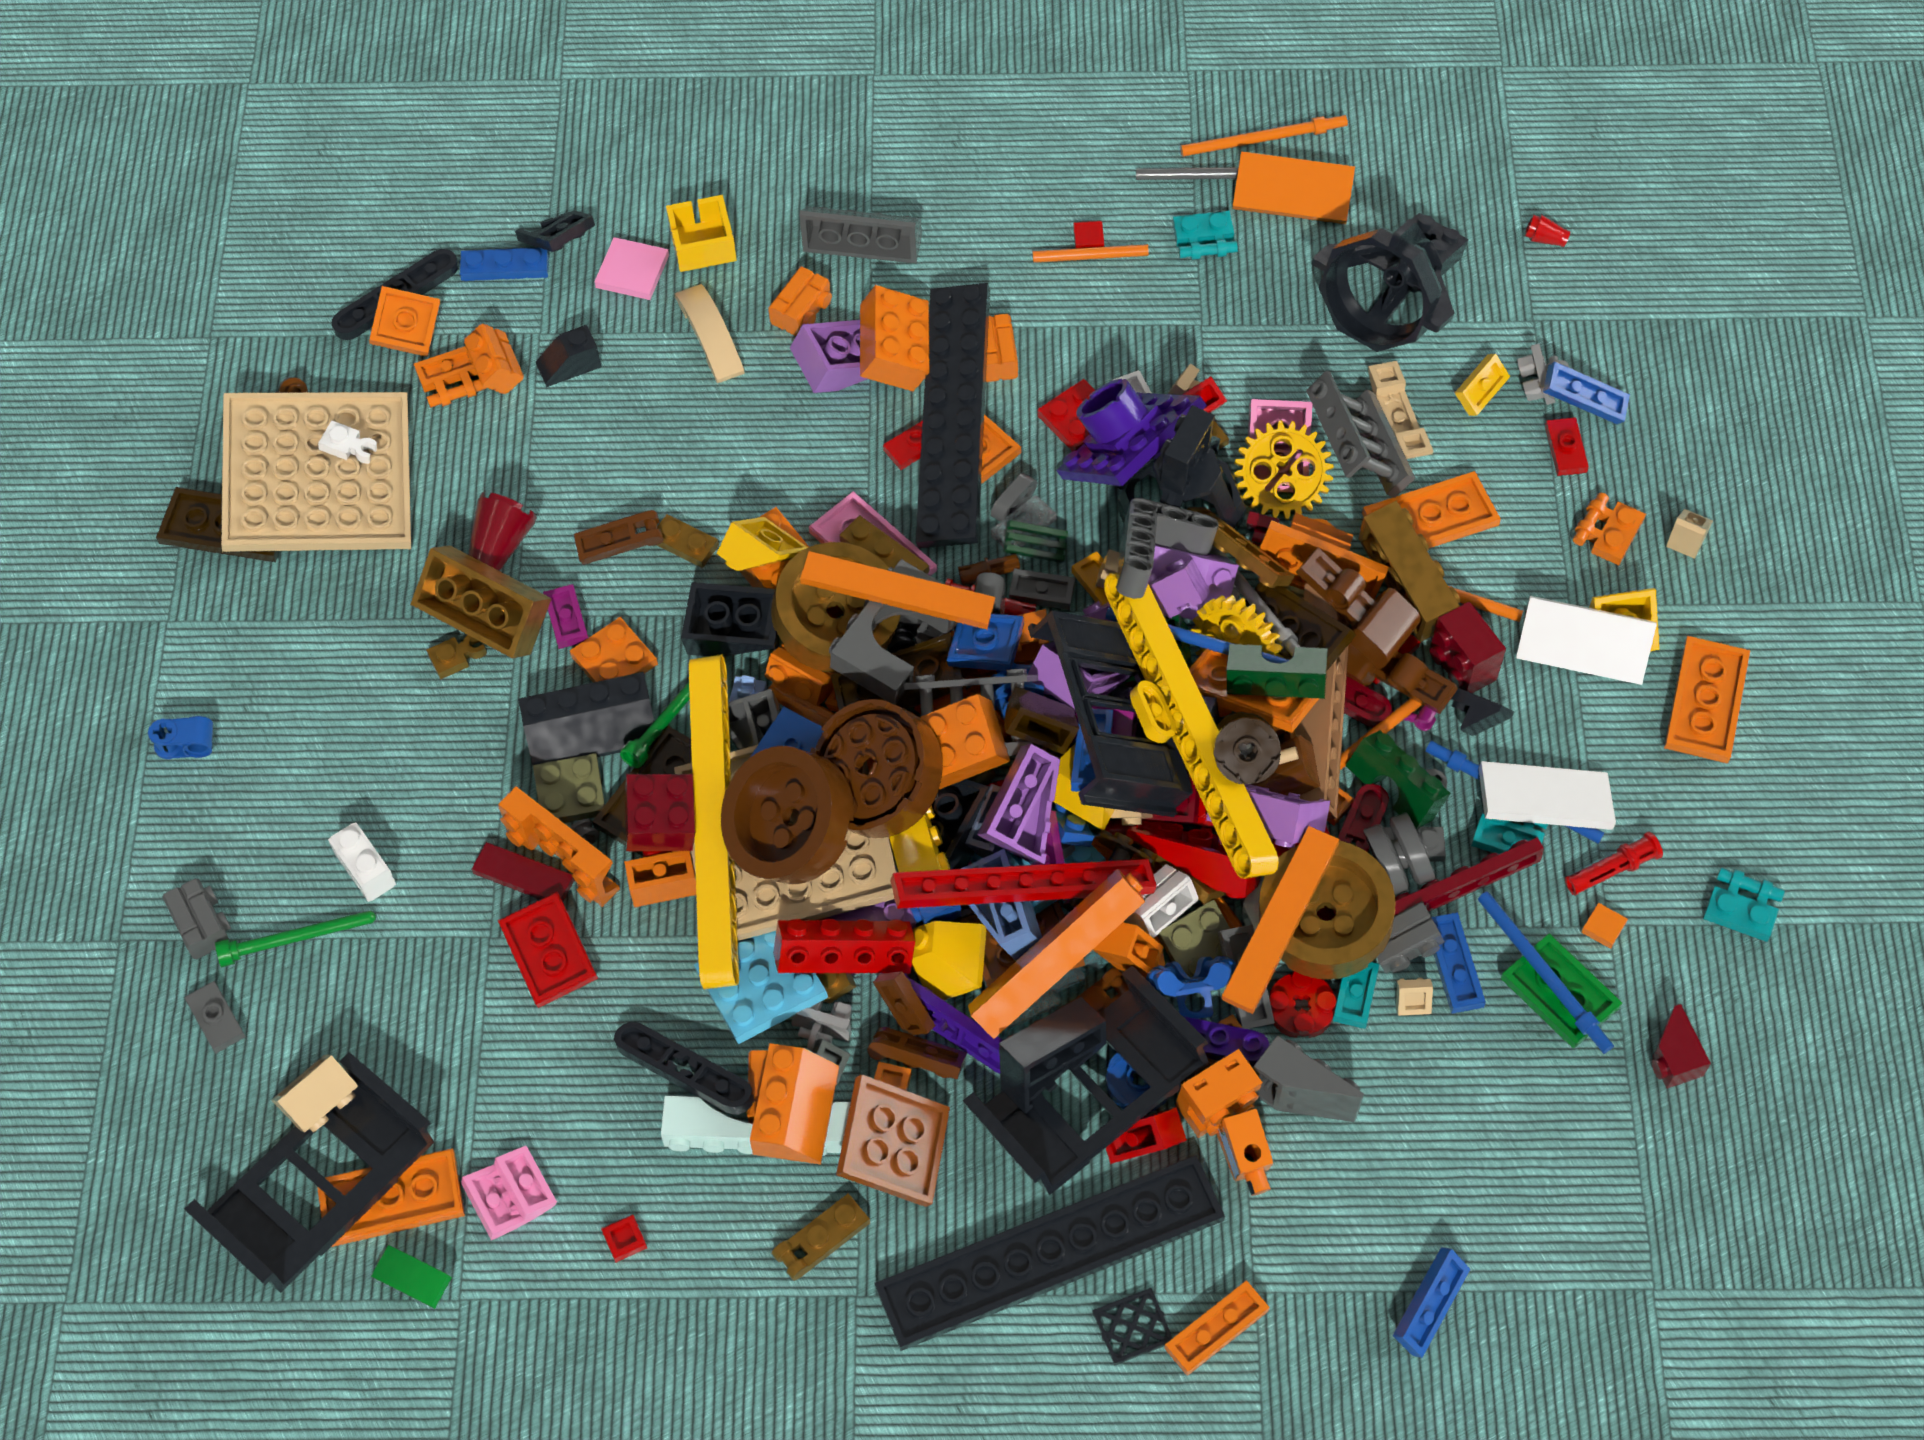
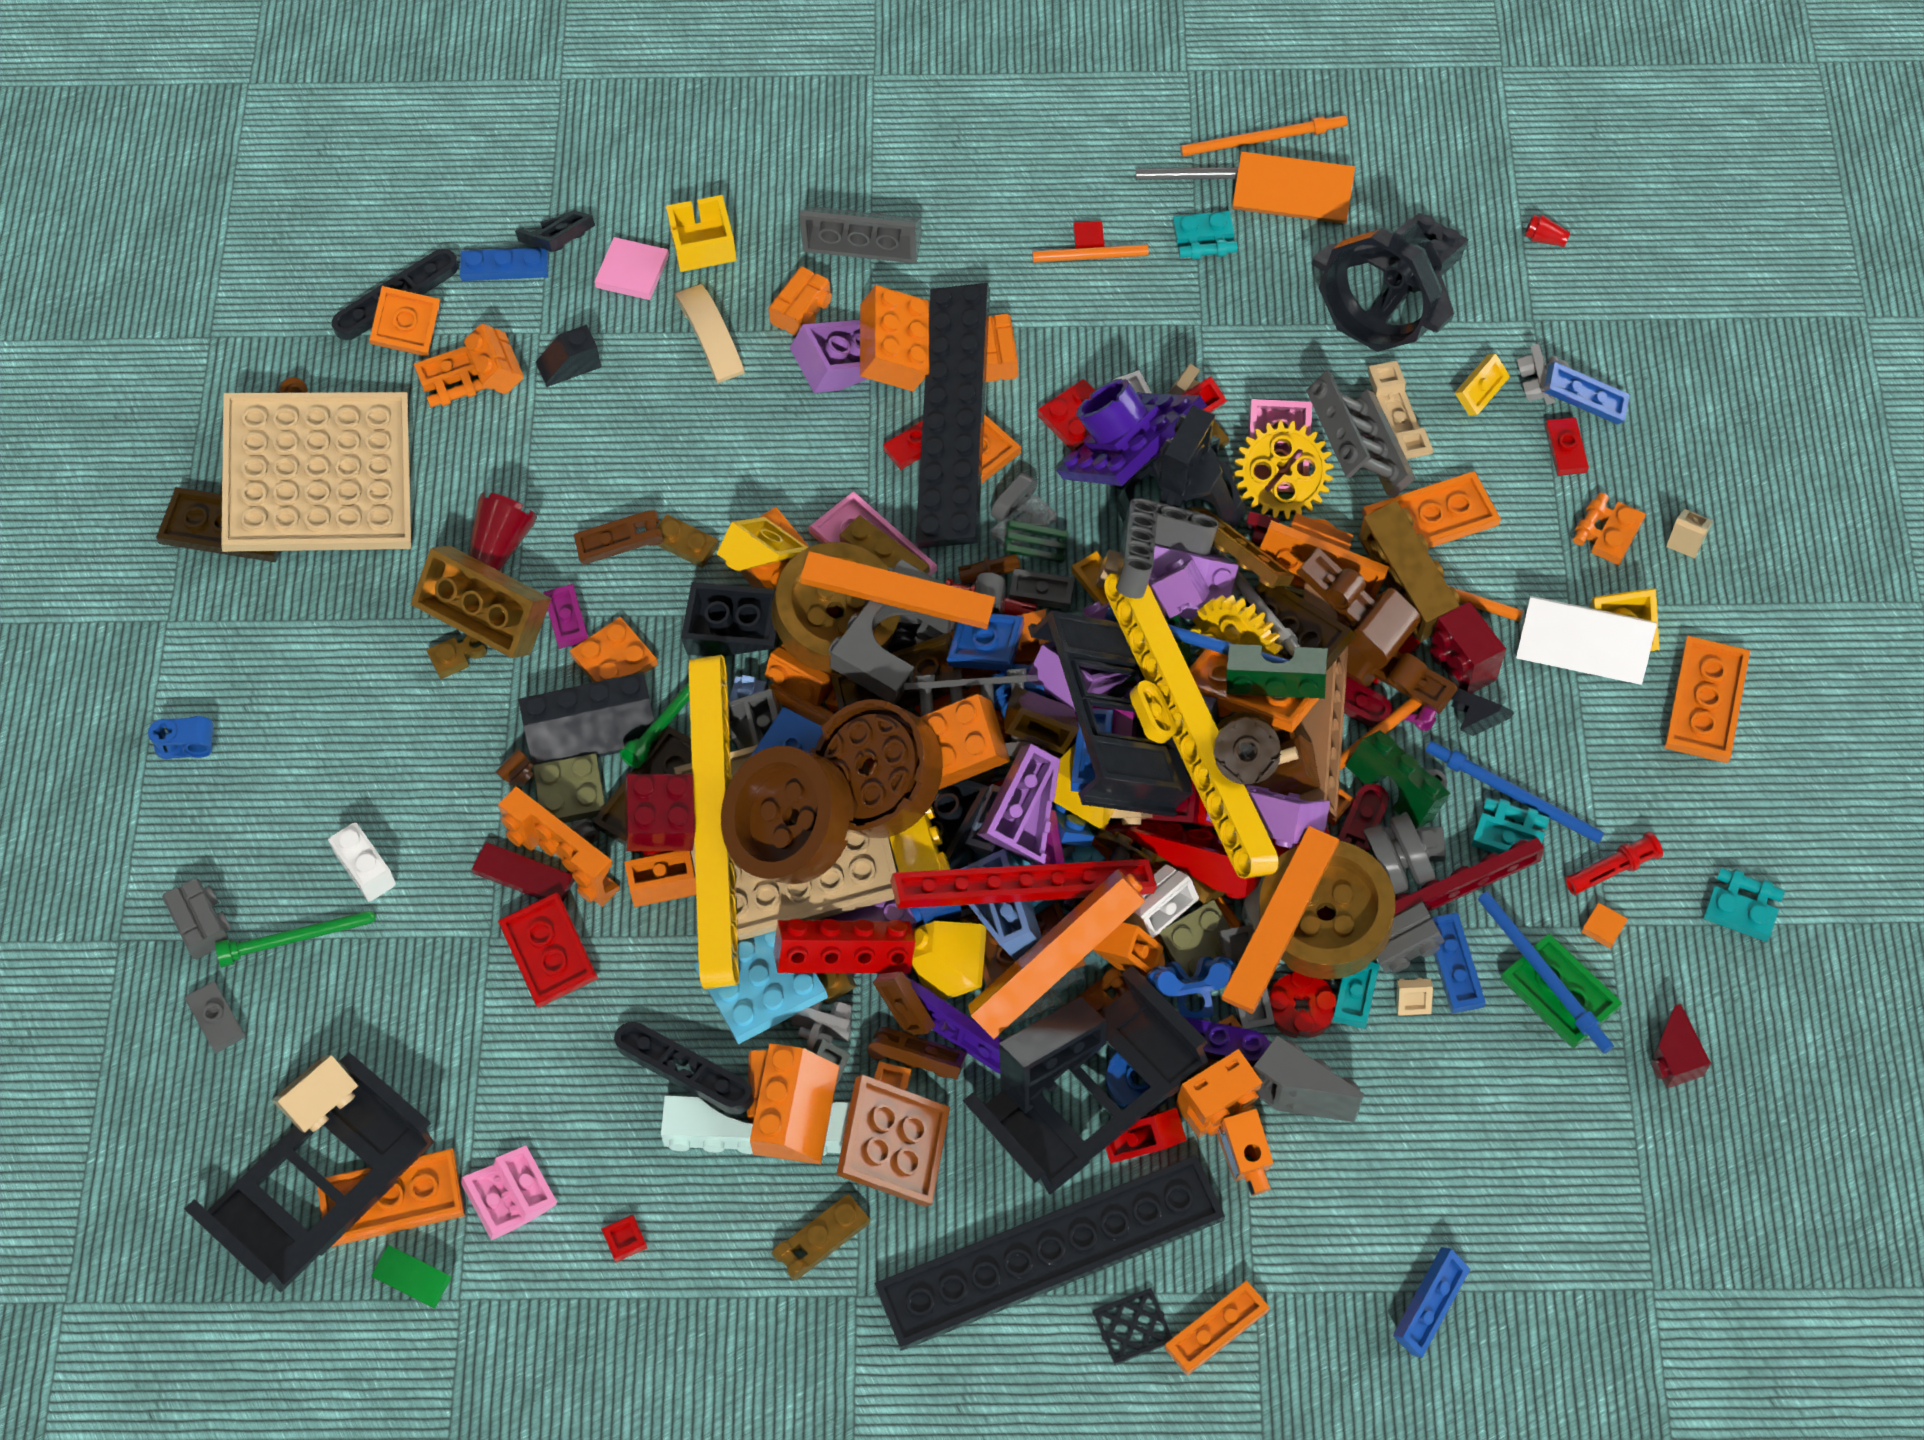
(344, 440): white plate -> none
(516, 769): none -> reddish brown plate
(1546, 795): white tile -> none

